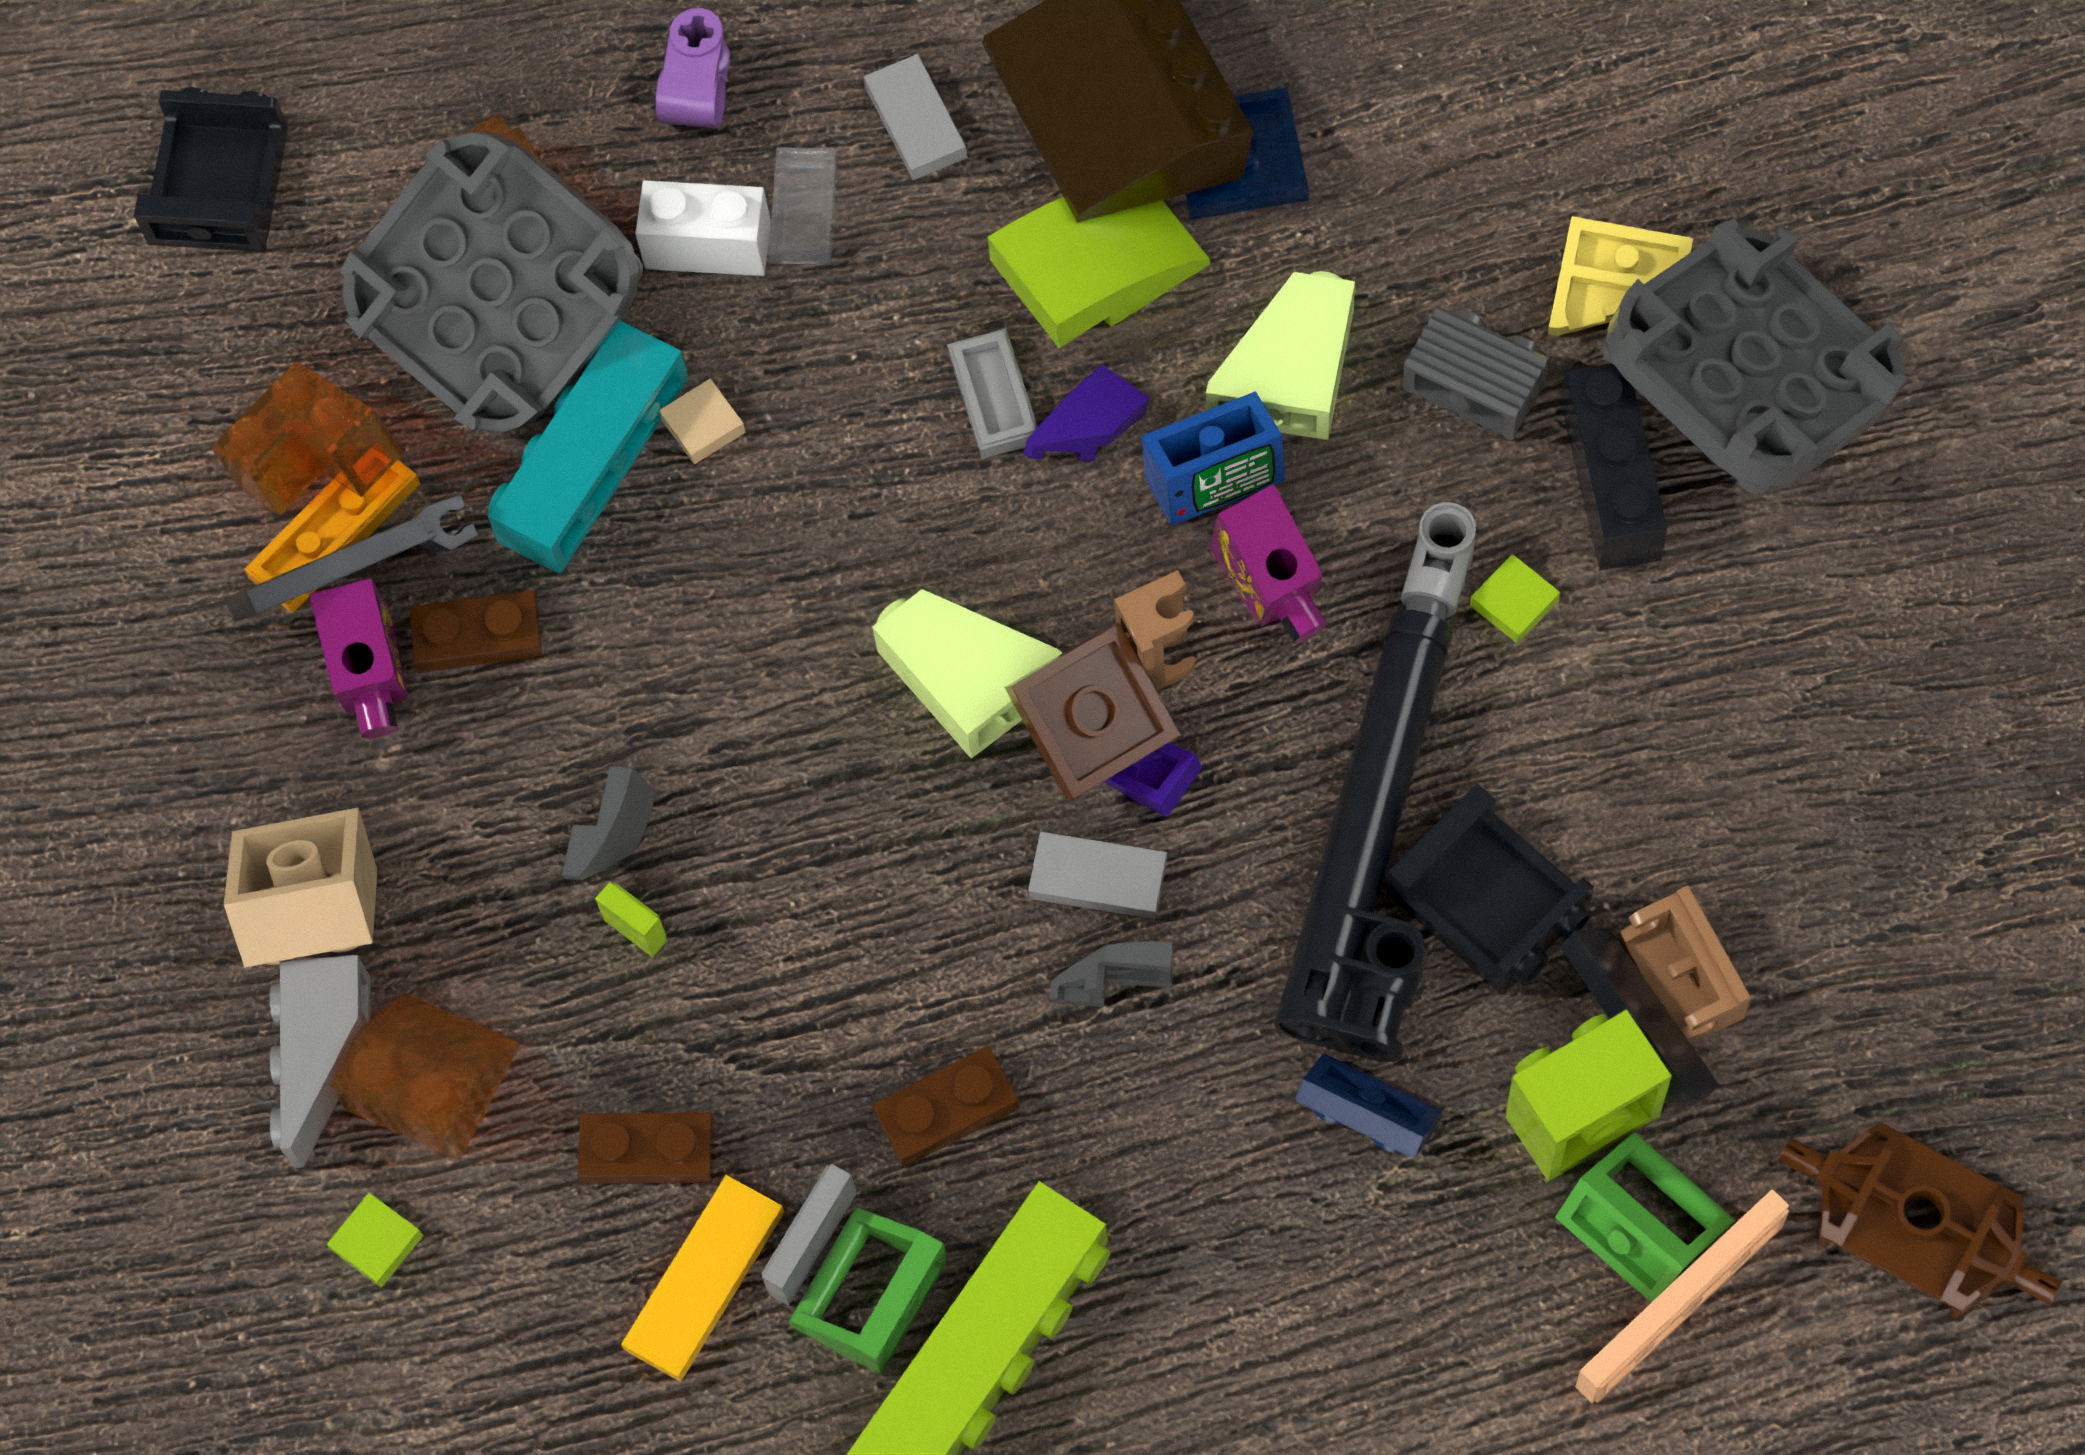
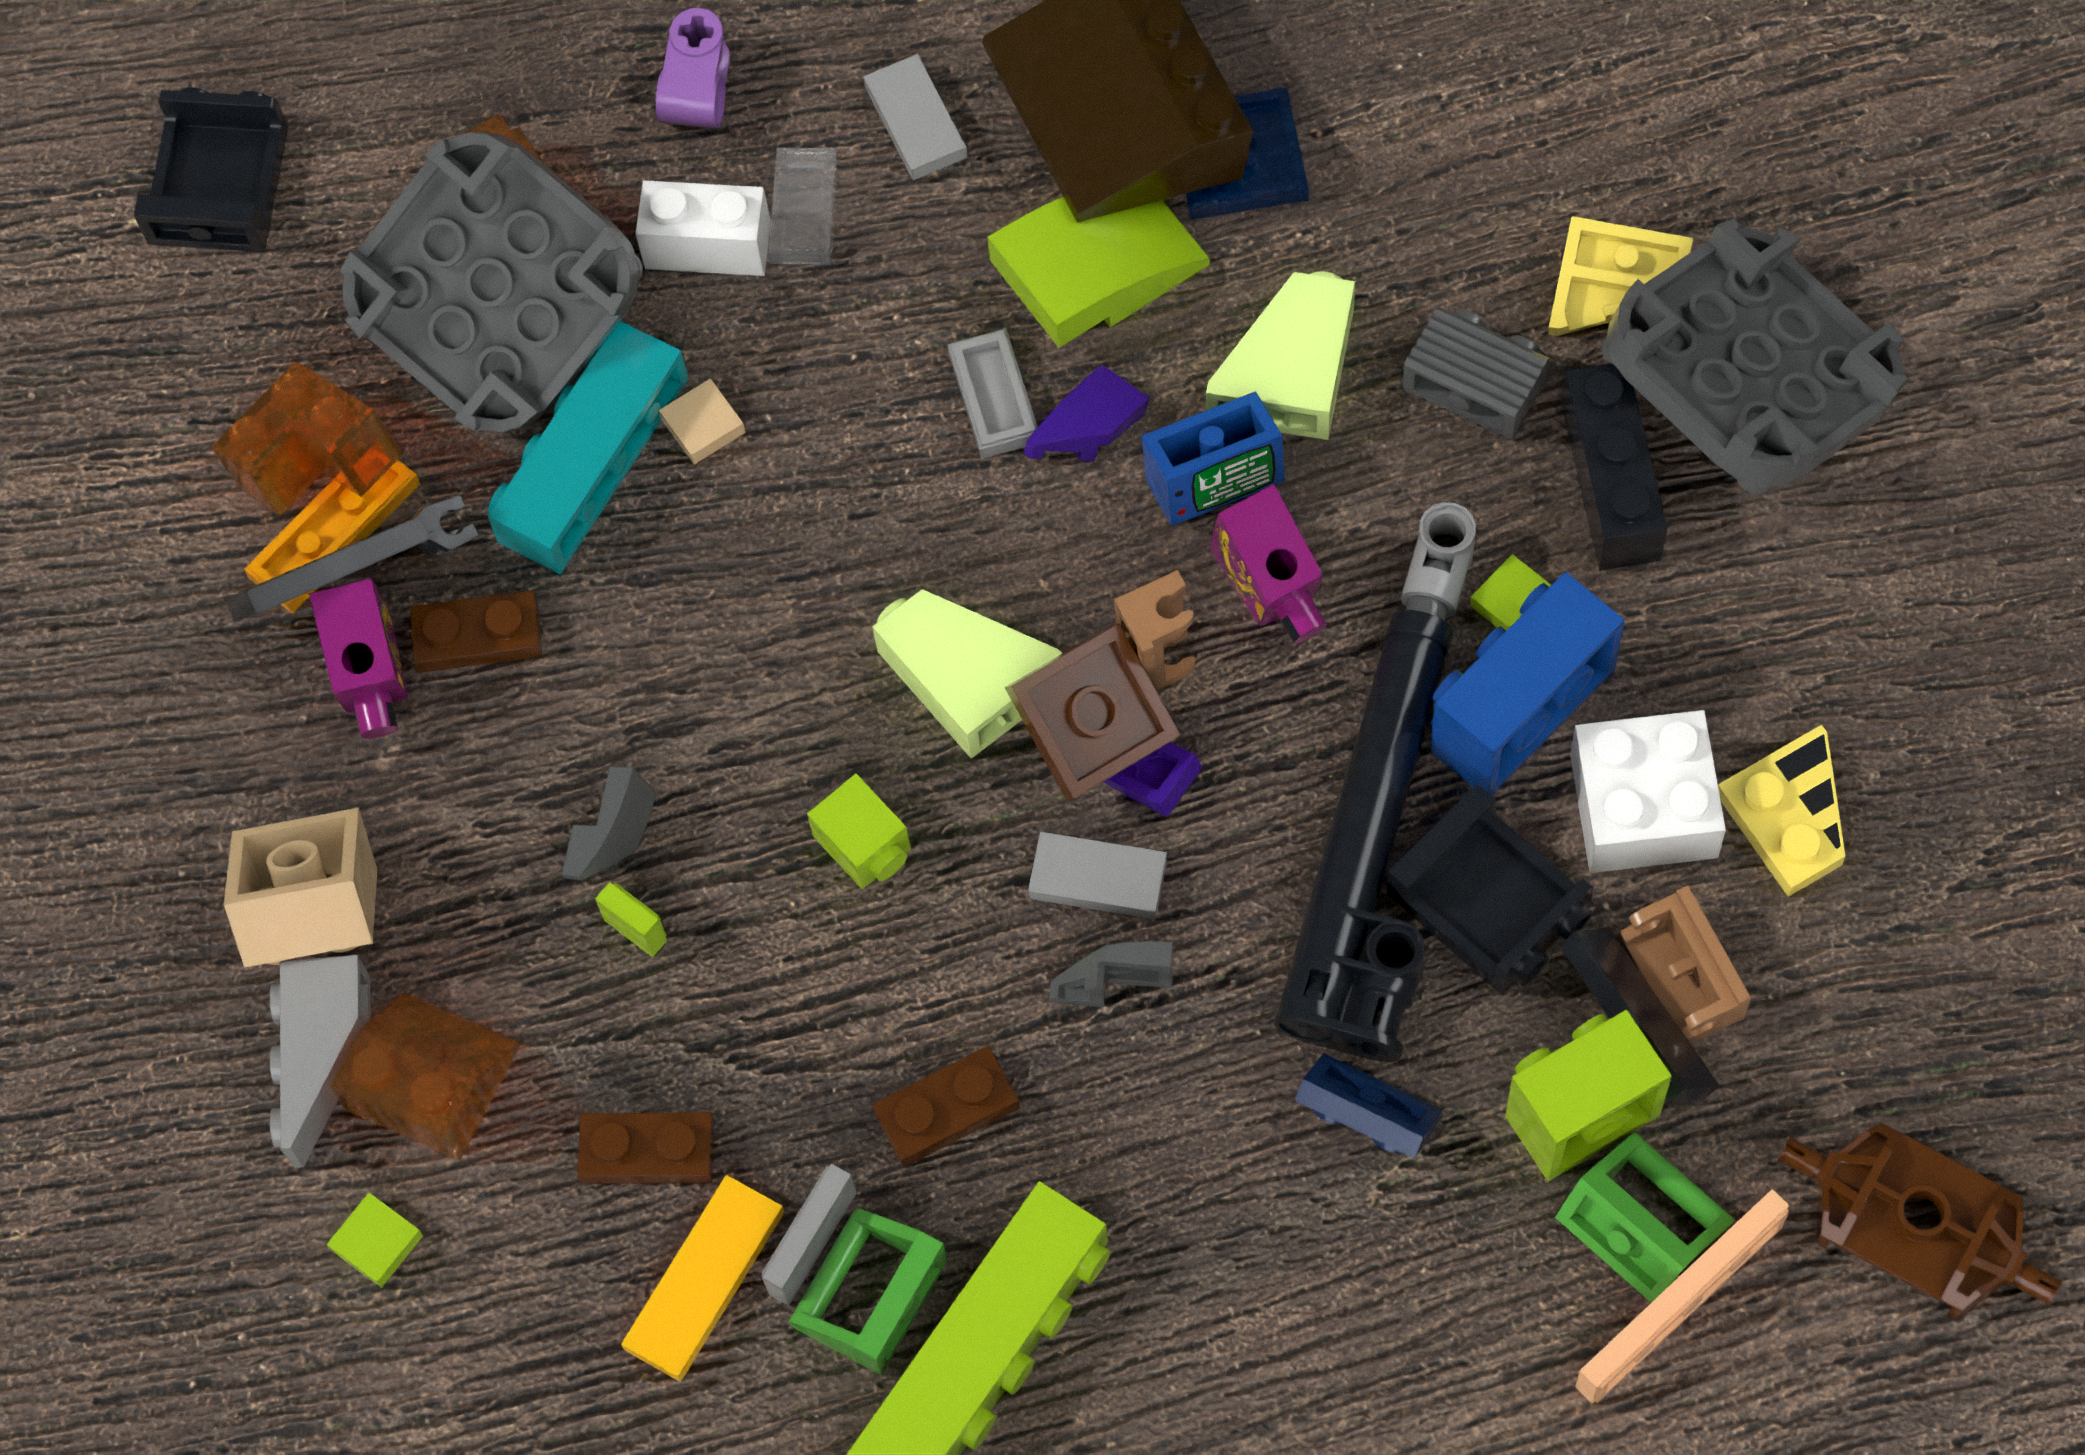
(860, 832): none -> lime brick
(1524, 683): none -> blue brick
(1647, 791): none -> white brick
(1790, 810): none -> light yellow wing

